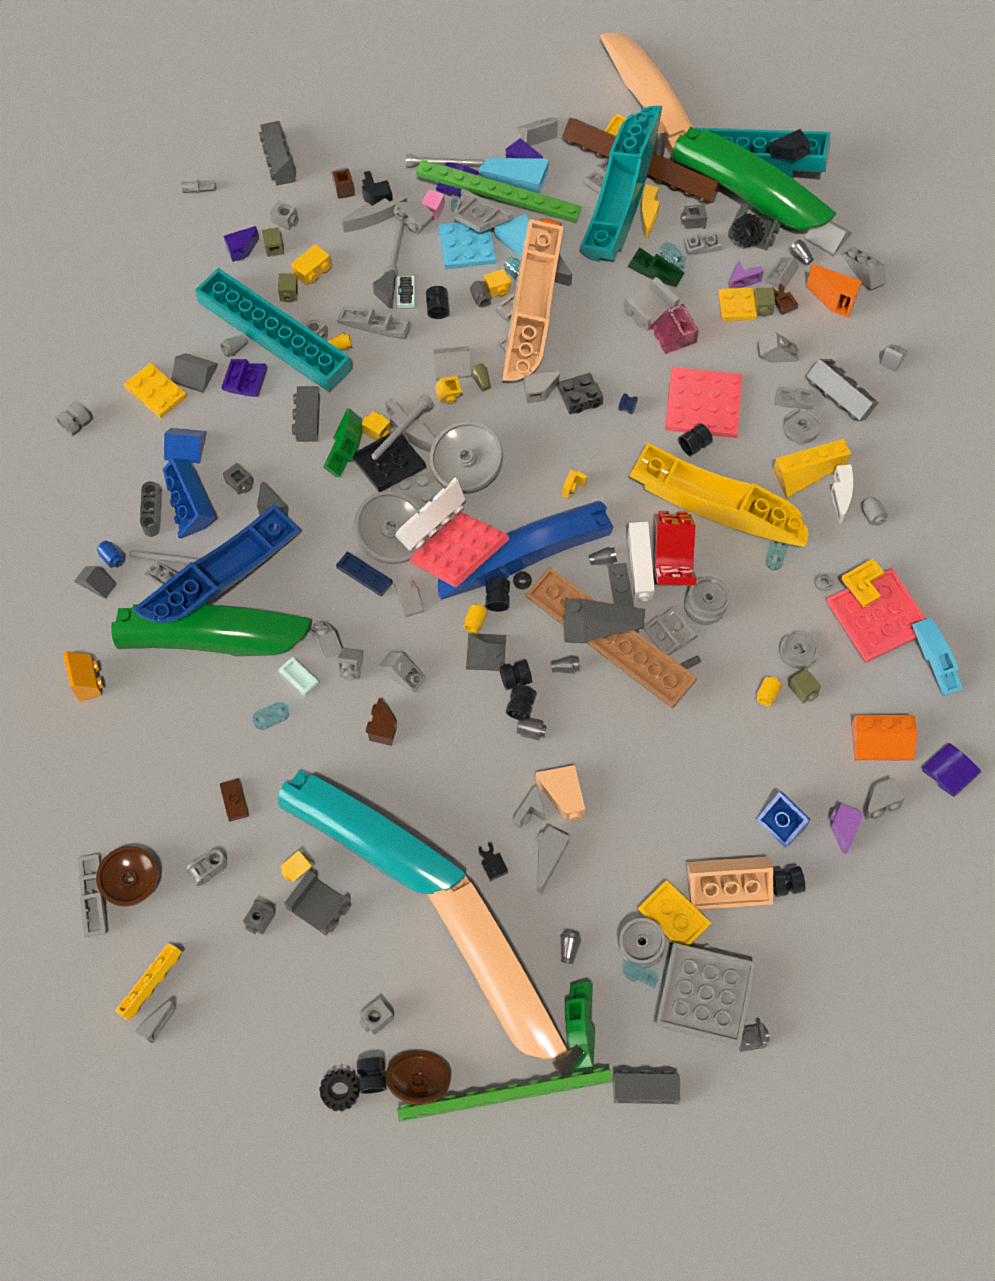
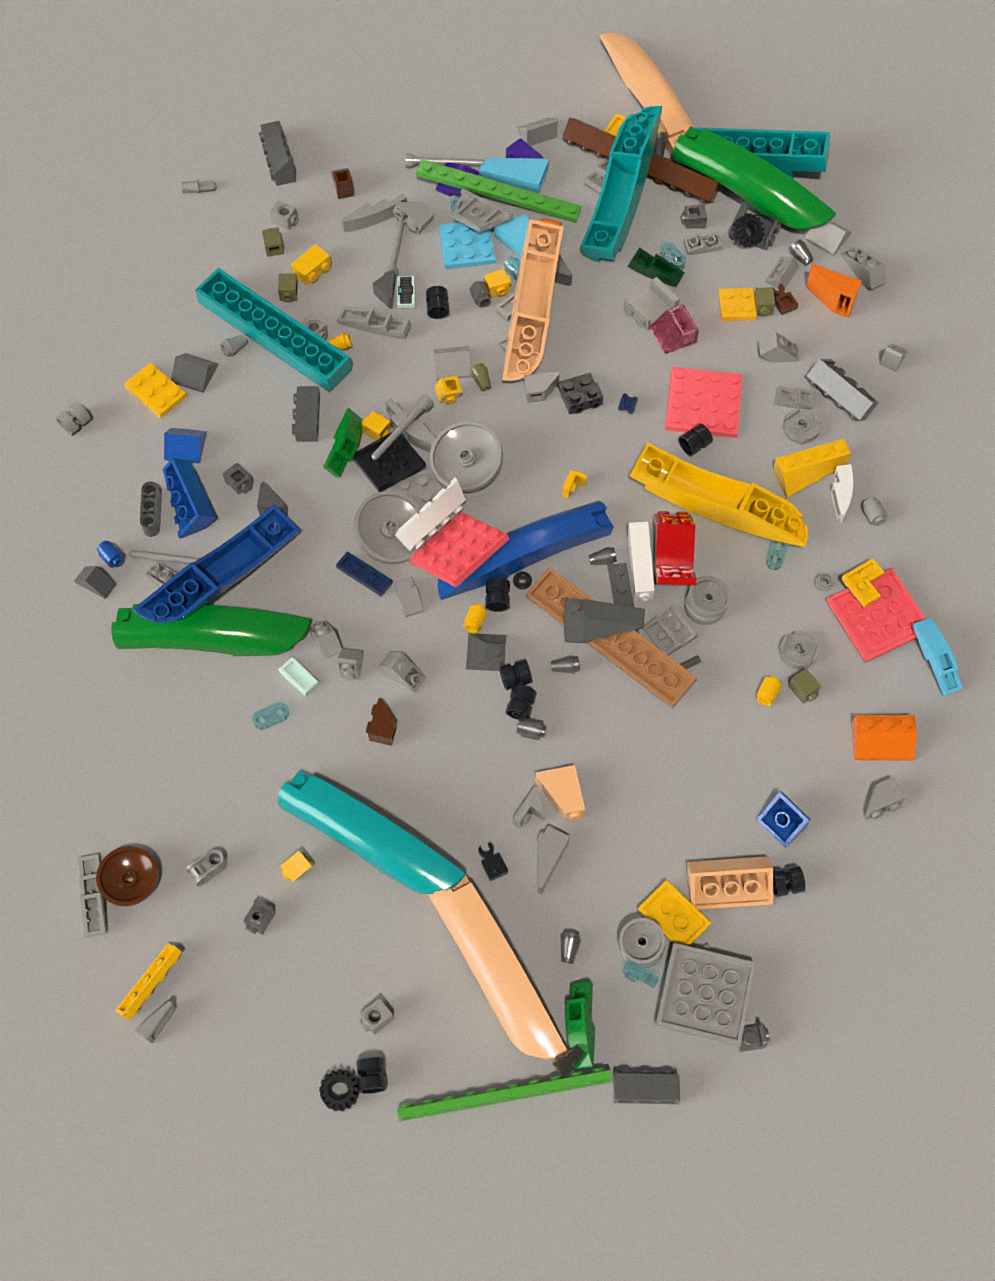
(83, 675): light orange slope -> none
(233, 800): reddish brown plate -> none
(241, 243): dark purple slope -> none
(244, 377): dark purple slope -> none
(317, 904): dark grey panel -> none
(375, 192): black brick -> none
(418, 1077): reddish brown dish -> none
(435, 202): bright pink panel -> none
(649, 209): yellow slope -> none
(742, 278): medium lavender slope -> none
(791, 146): black slope -> none
(845, 825): medium lavender slope -> none
(951, 769): dark purple slope -> none

